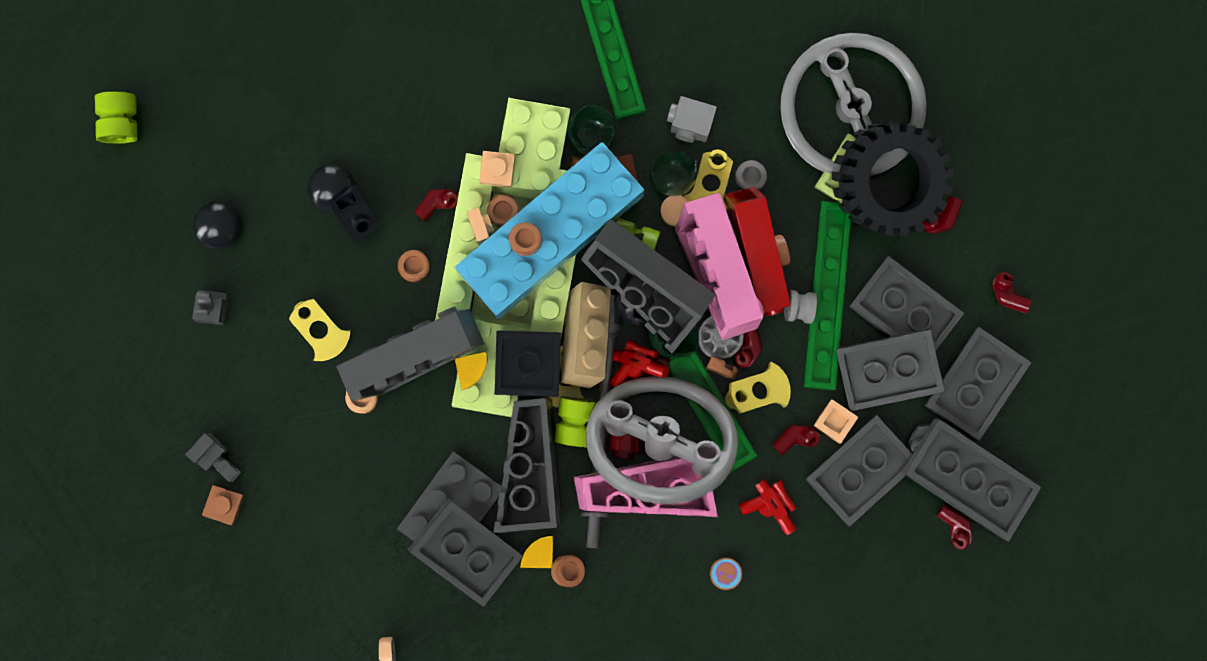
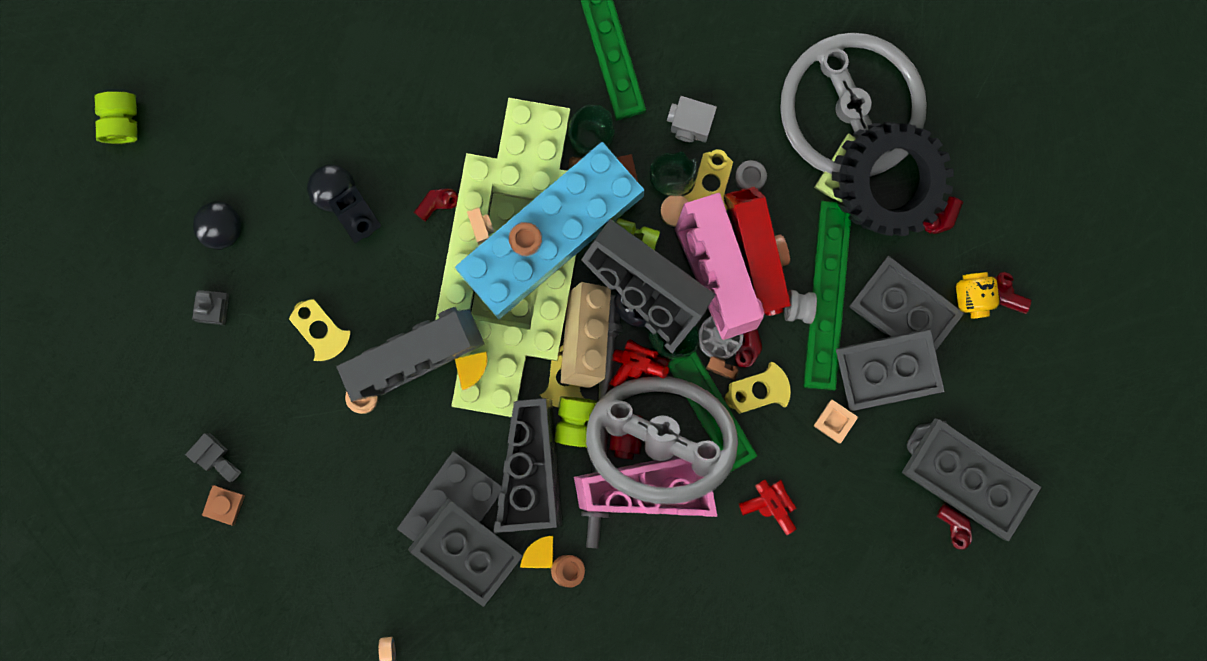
(413, 266): nougat tile -> none
(497, 169): light nougat plate -> none
(502, 209): nougat tile -> none
(527, 363): black tile -> none
(725, 573): tile -> none
(796, 435): dark red arm -> none
(861, 471): dark grey plate -> none
(977, 294): none -> yellow head
(978, 384): dark grey plate -> none

